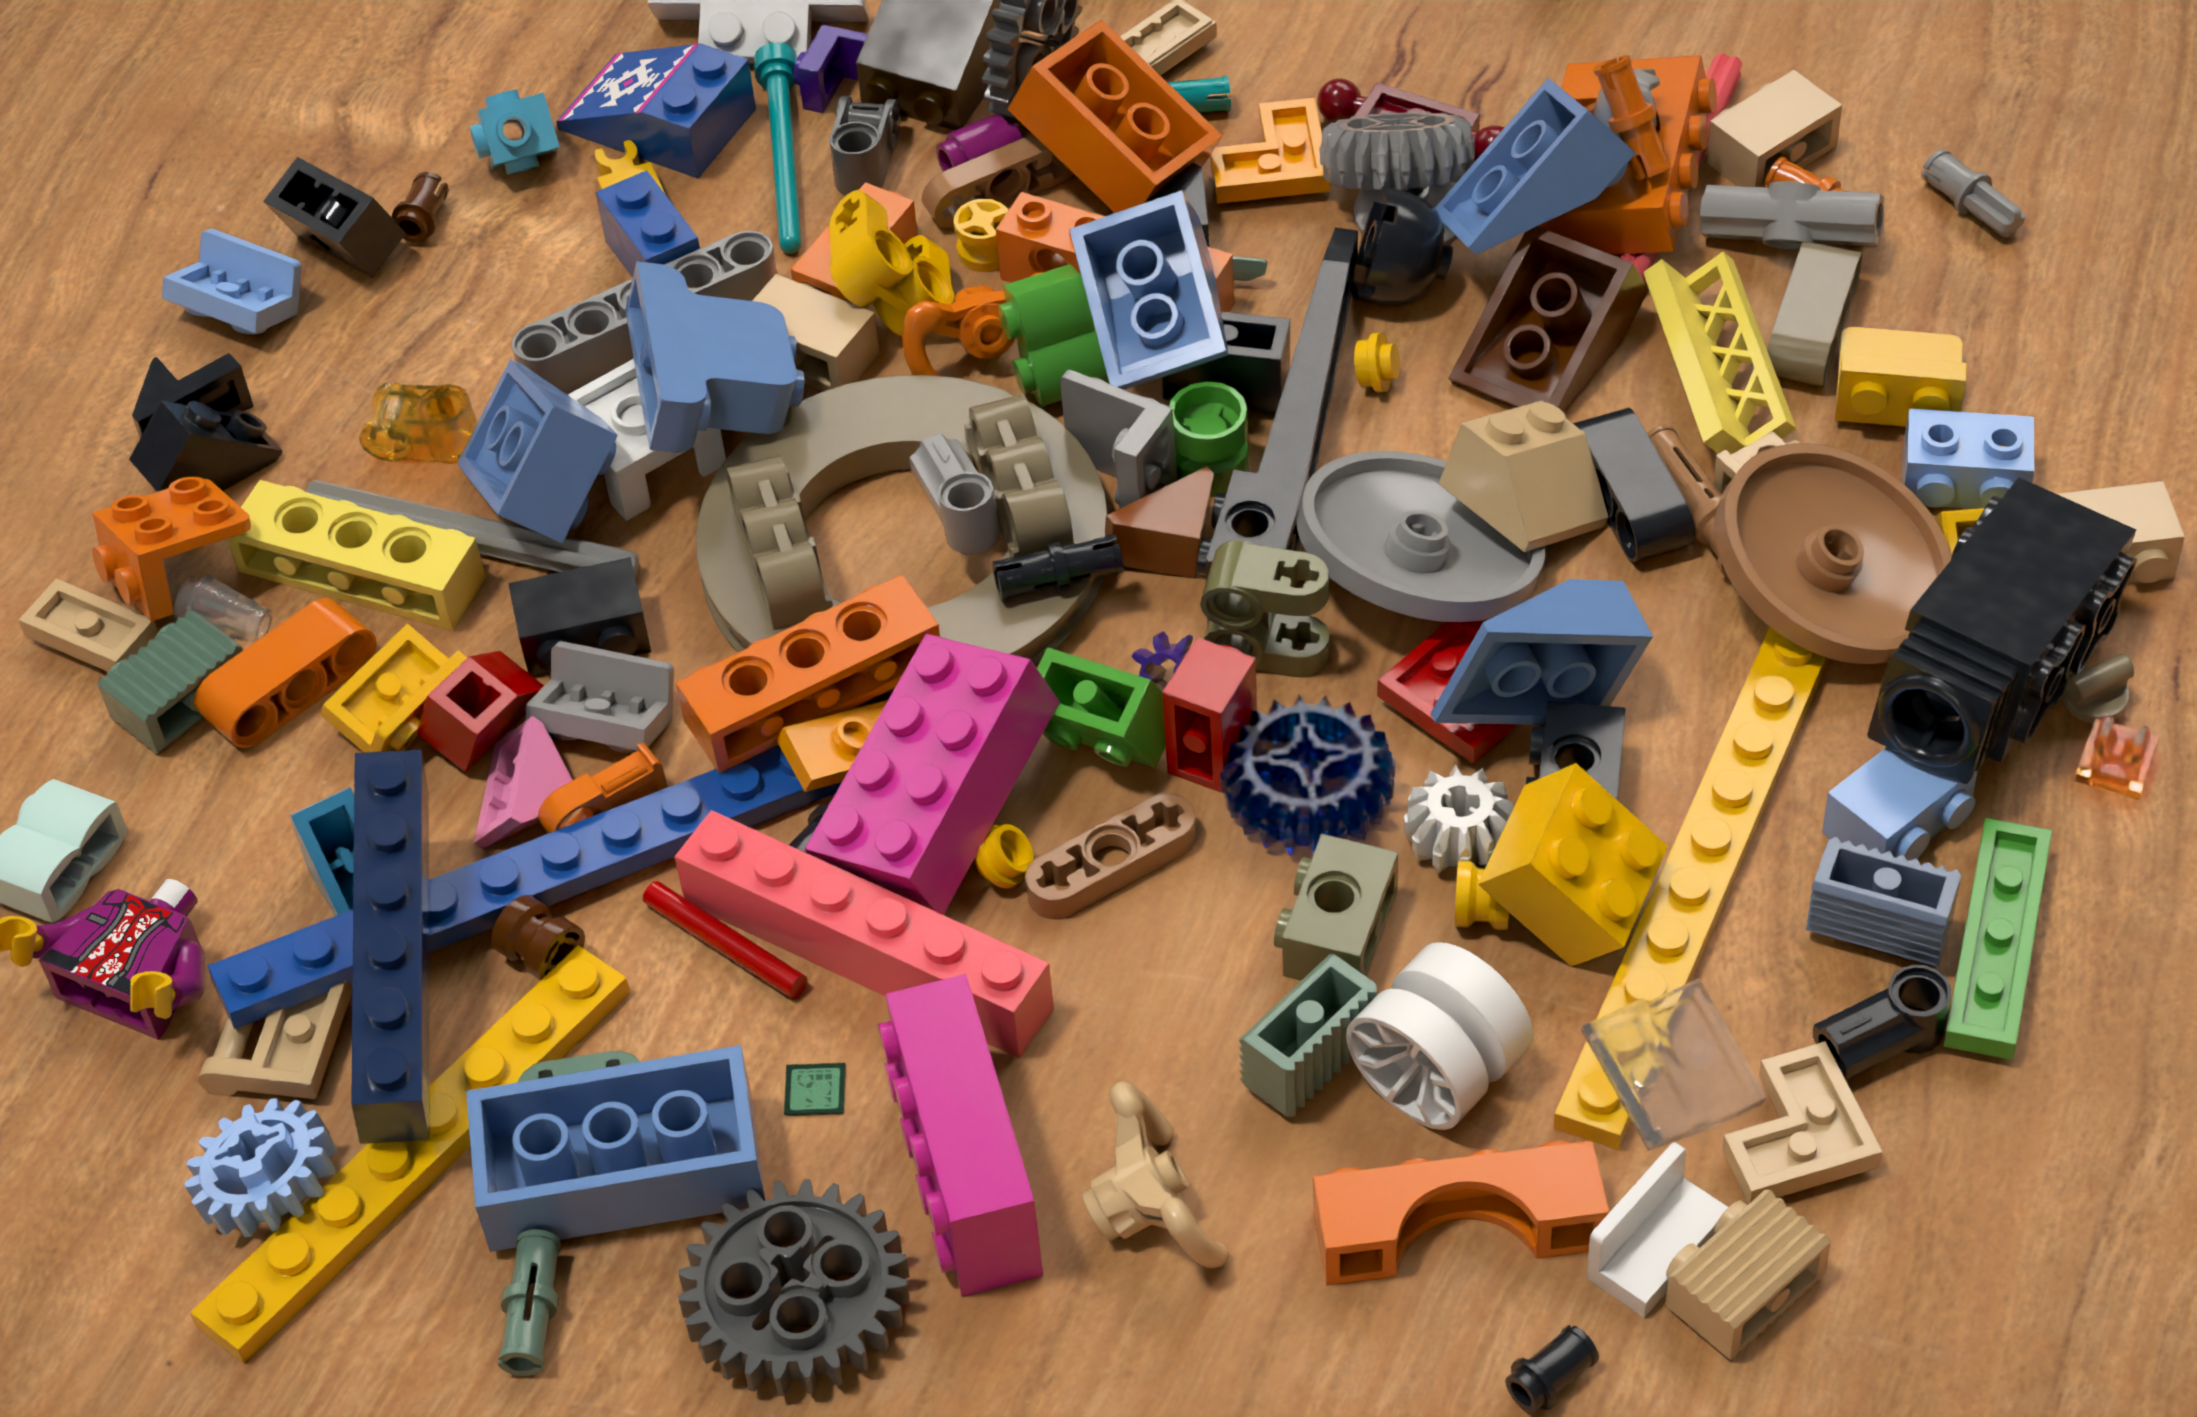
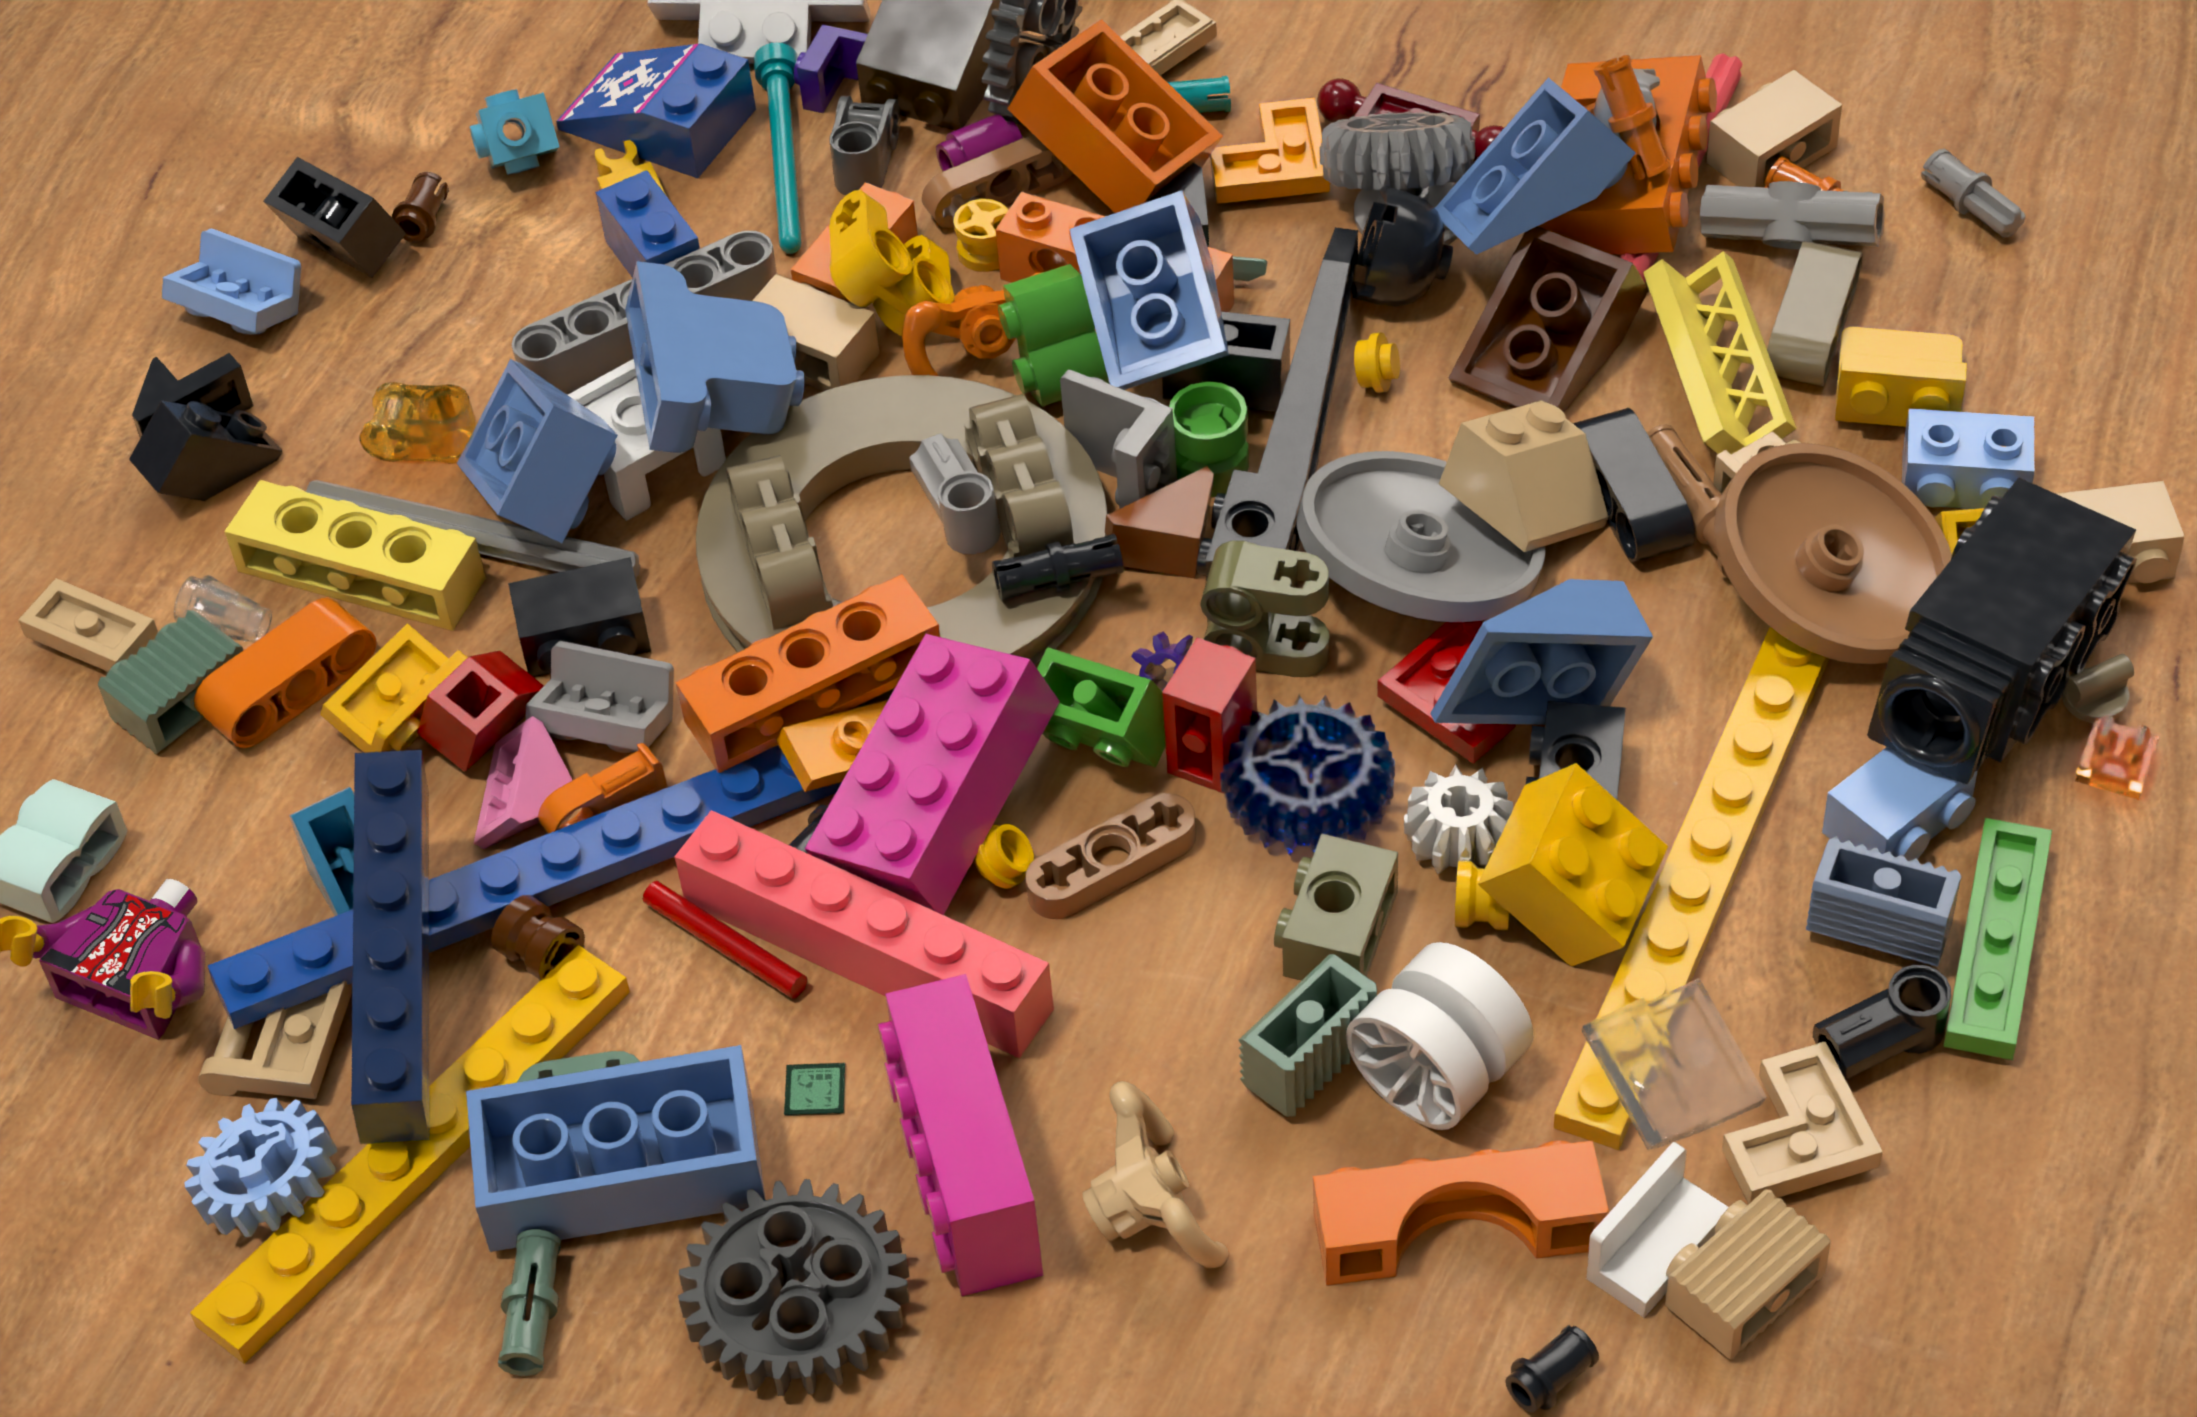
(146, 529): orange bracket -> none

